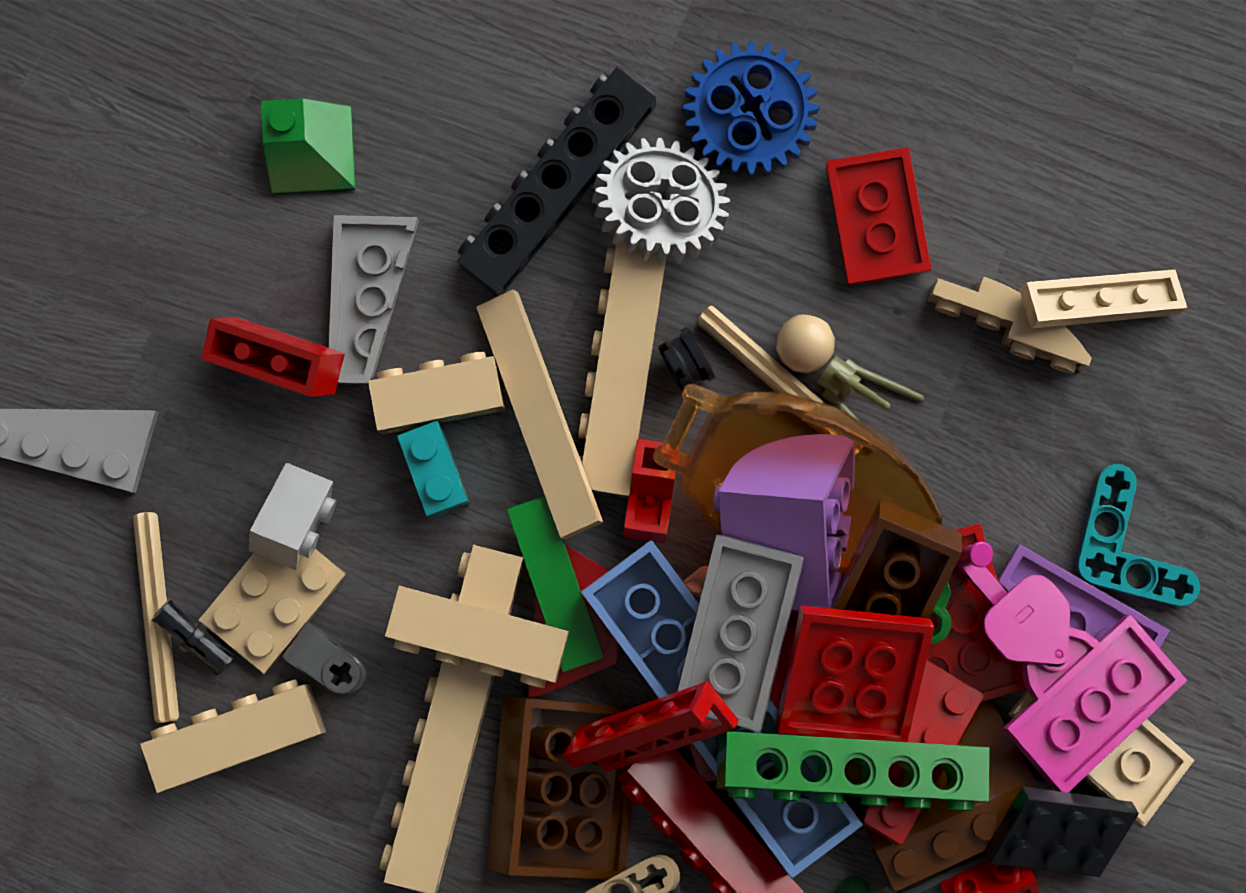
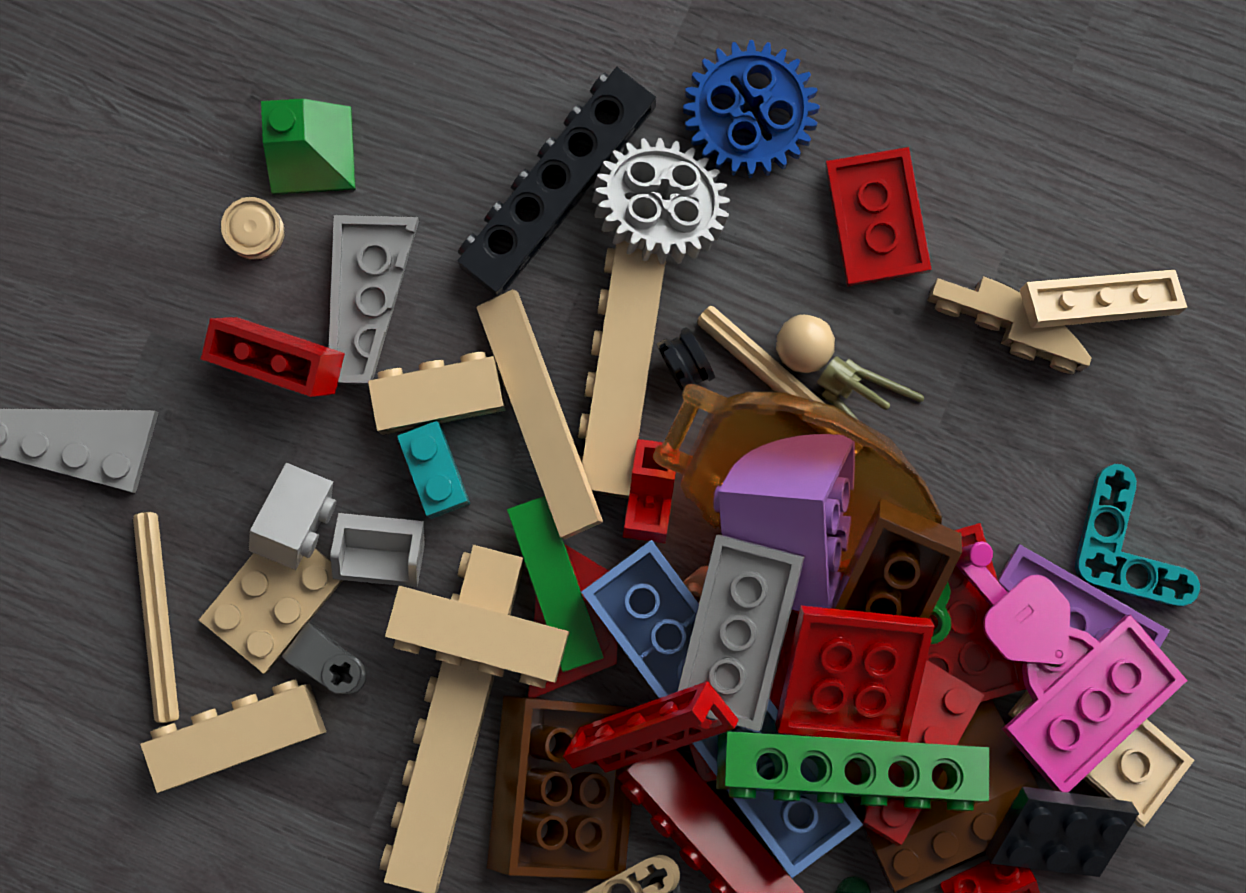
(193, 637): black pin -> none
(252, 228): none -> tan wheel
(377, 550): none -> light grey panel

